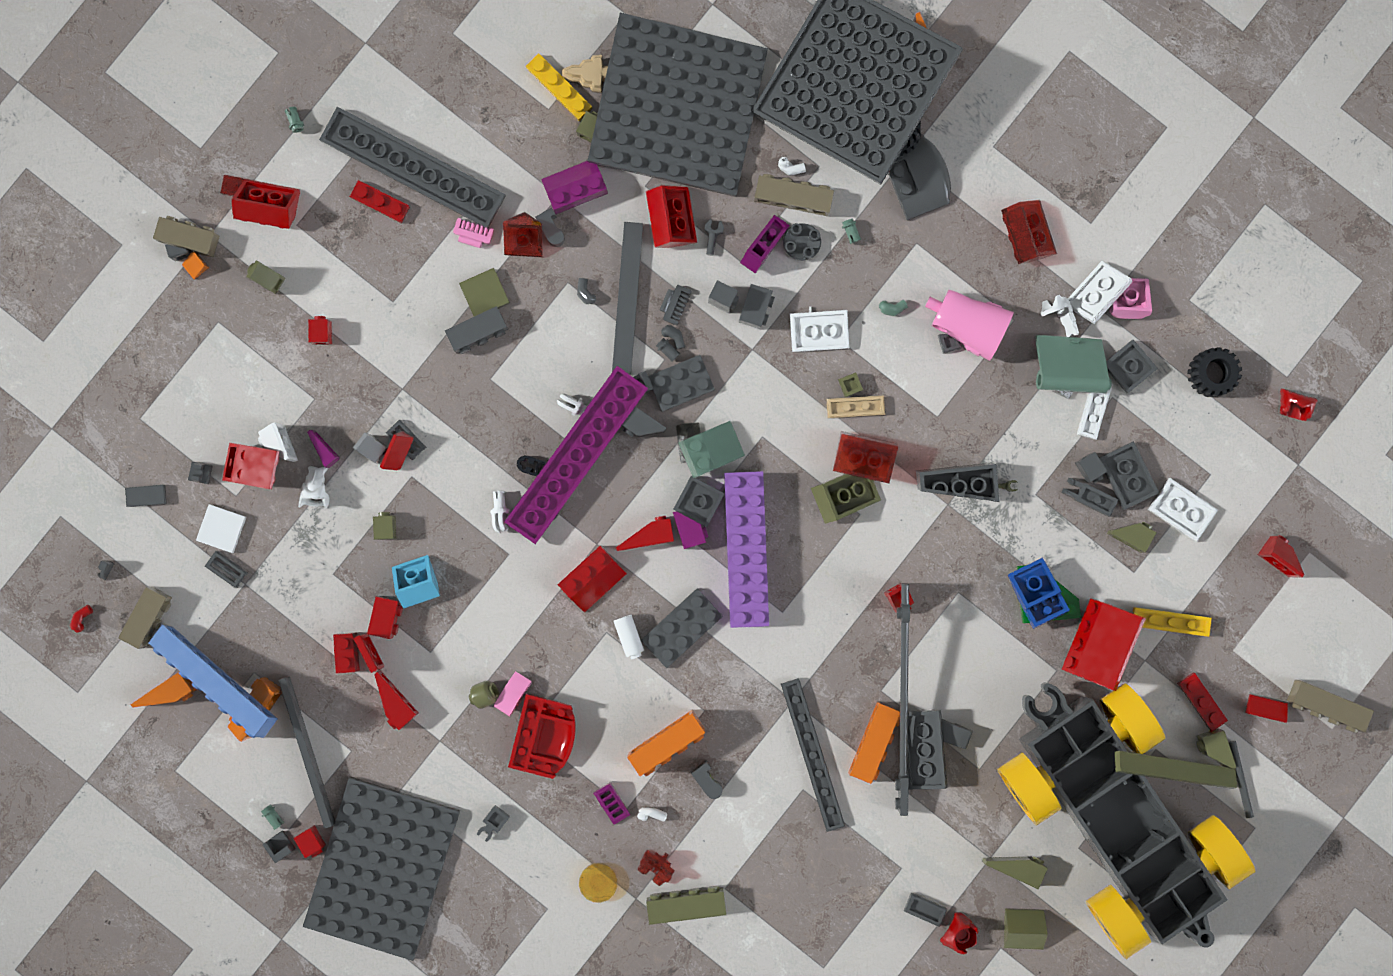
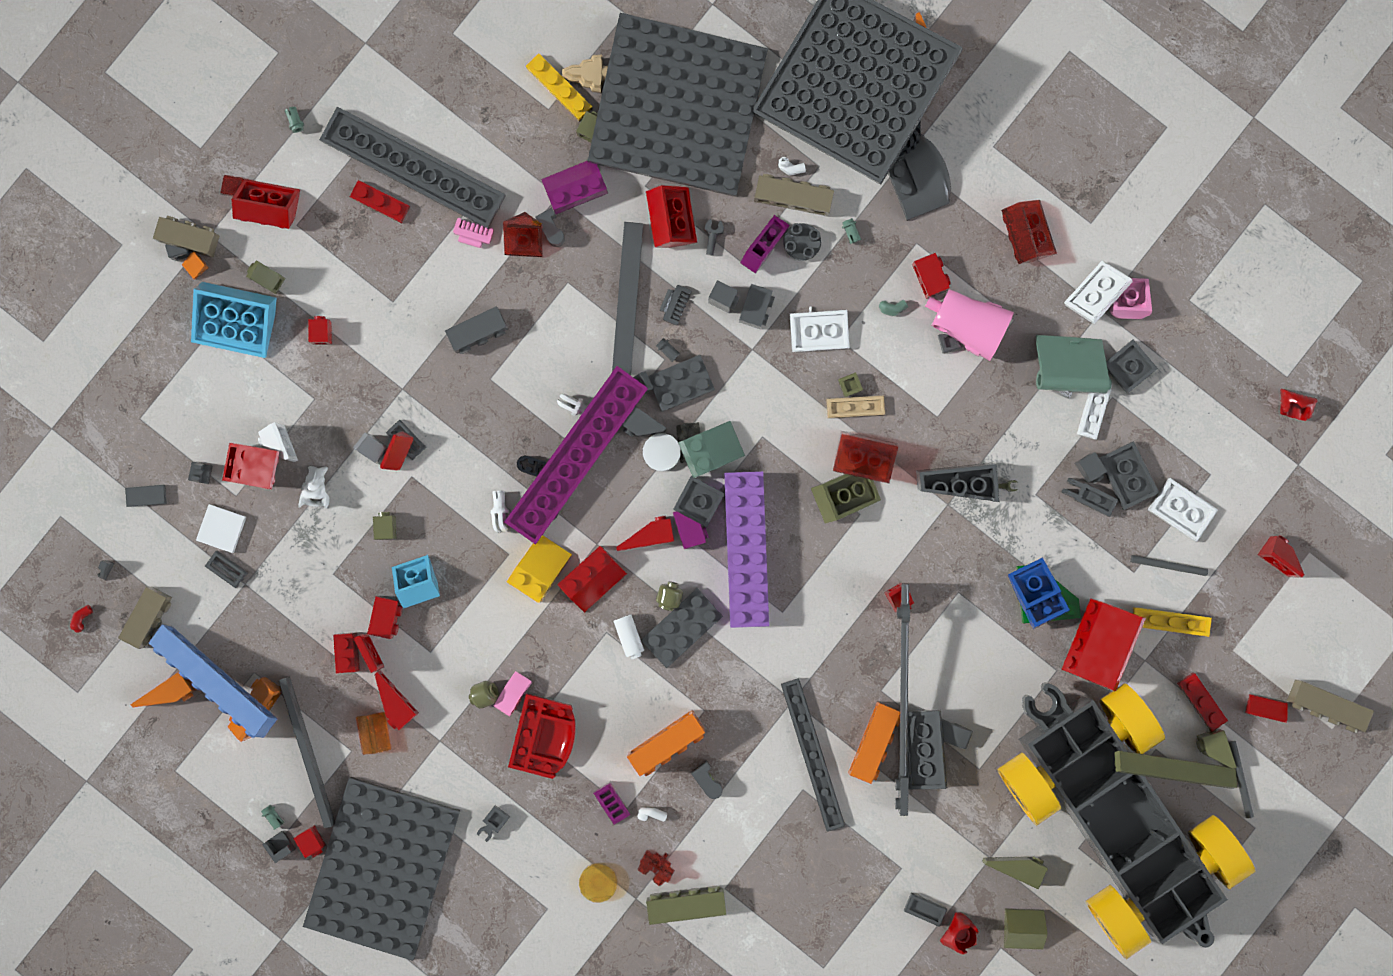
(232, 319): none -> medium azure slope
(325, 452): magenta slope -> none
(373, 733): none -> clear orange panel
(484, 292): olive tile -> none
(539, 568): none -> yellow slope
(583, 293): dark grey arm -> none
(661, 452): none -> white tile
(669, 596): none -> olive head
(674, 333): dark grey arm -> none
(931, 275): none -> red brick
(1064, 311): white hair -> none
(1135, 535): olive slope -> none
(1169, 565): none -> dark grey bar
(1225, 361): black tyre -> none

